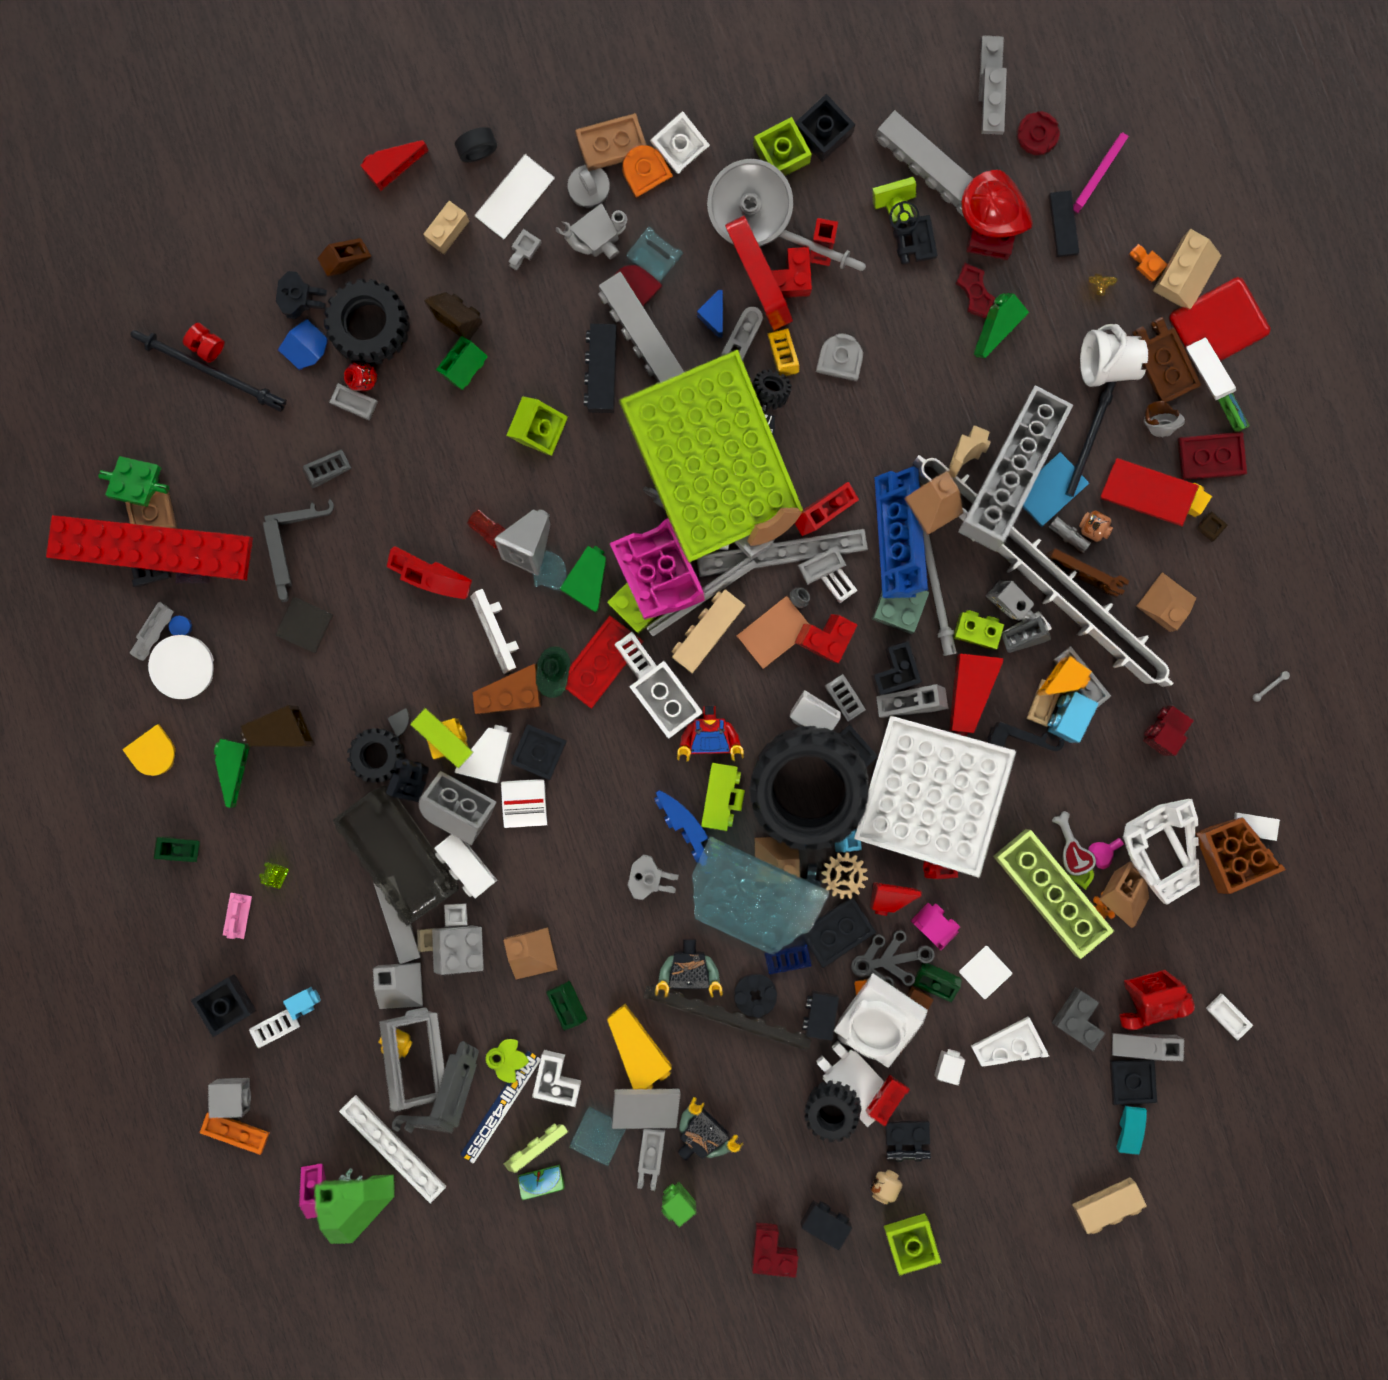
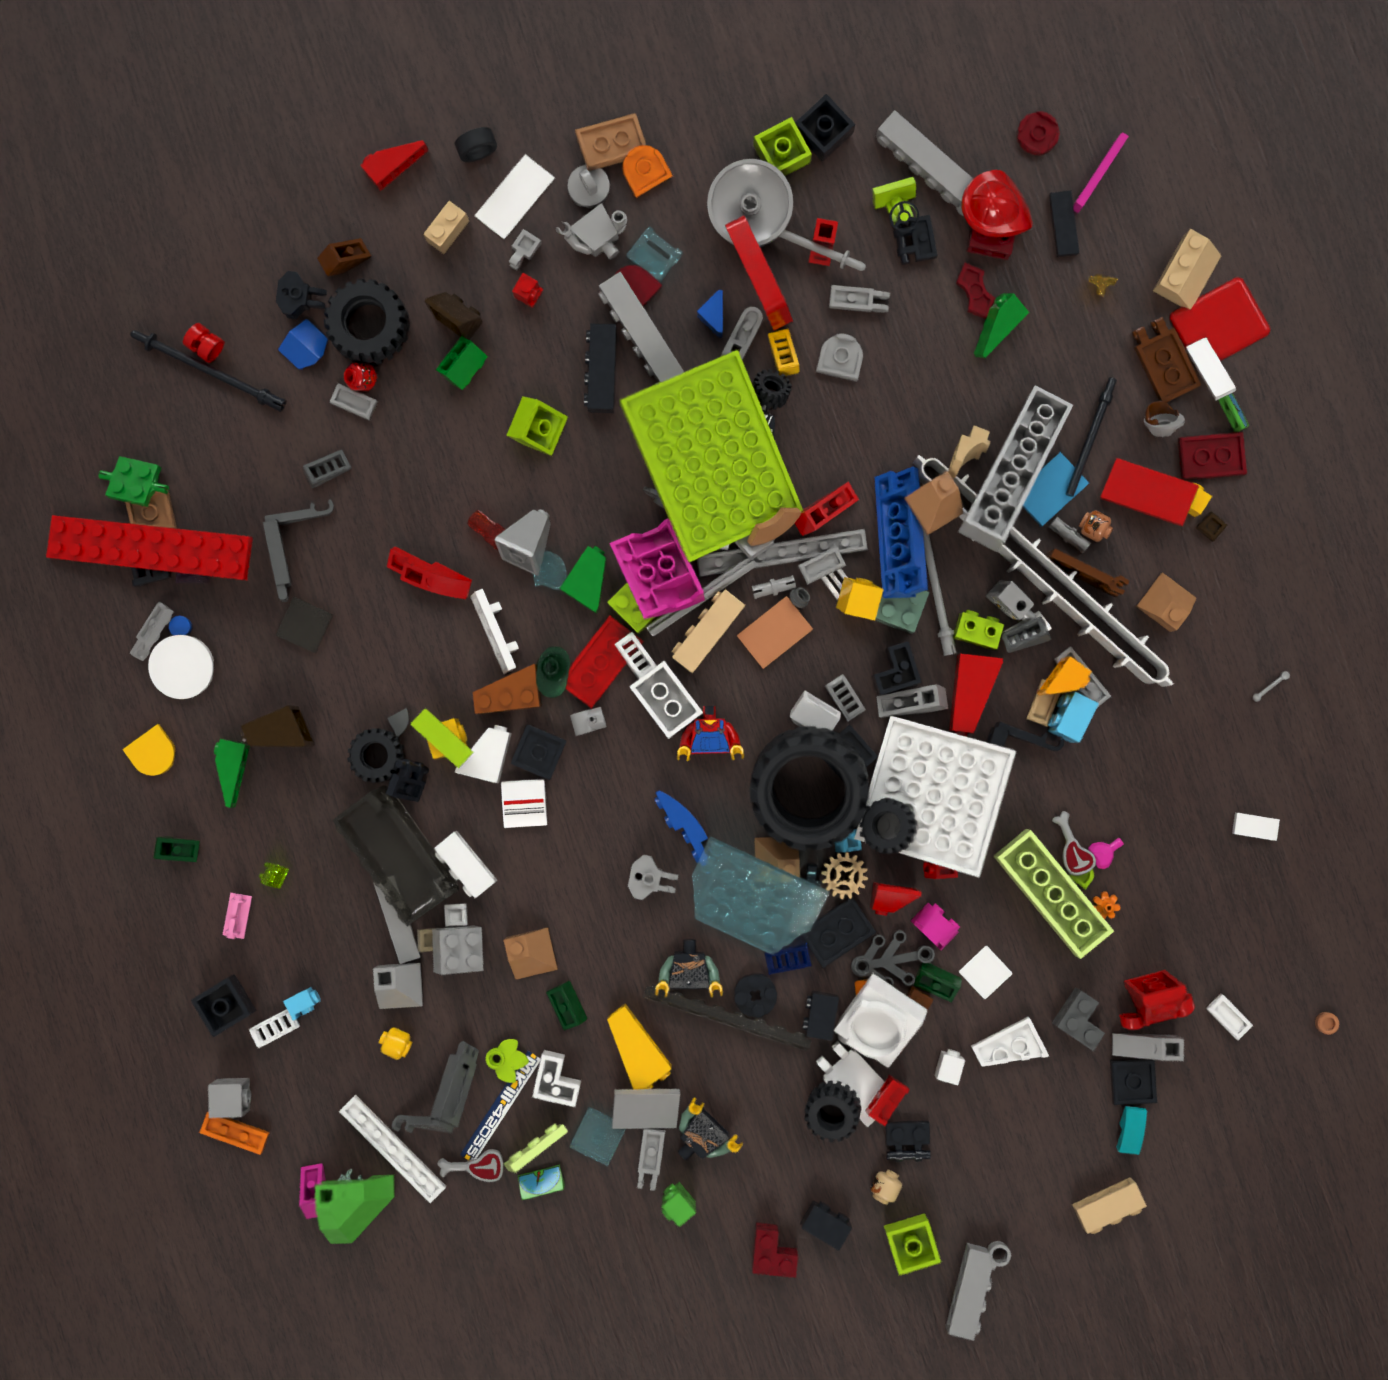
(391, 1057): light grey piece -> none
(456, 807): light grey brick -> none
(485, 1168): none -> light grey piece
(527, 290): none -> red brick
(588, 721): none -> light grey piece
(679, 142): white slope -> none
(717, 806): lime piece -> none
(773, 587): none -> light grey pin
(797, 277): red brick -> none
(828, 642): red brick -> none
(857, 299): none -> light grey hinge
(859, 598): none -> yellow head
(907, 826): none -> black tyre
(971, 1288): none -> light grey hinge
(992, 85): light grey bracket -> none
(1112, 356): white piece -> none
(1126, 894): medium nougat slope -> none
(1150, 264): orange plate -> none
(1161, 817): white windscreen -> none
(1168, 731): dark red brick -> none
(1236, 855): dark orange wedge -> none
(1327, 1023): none -> nougat tile

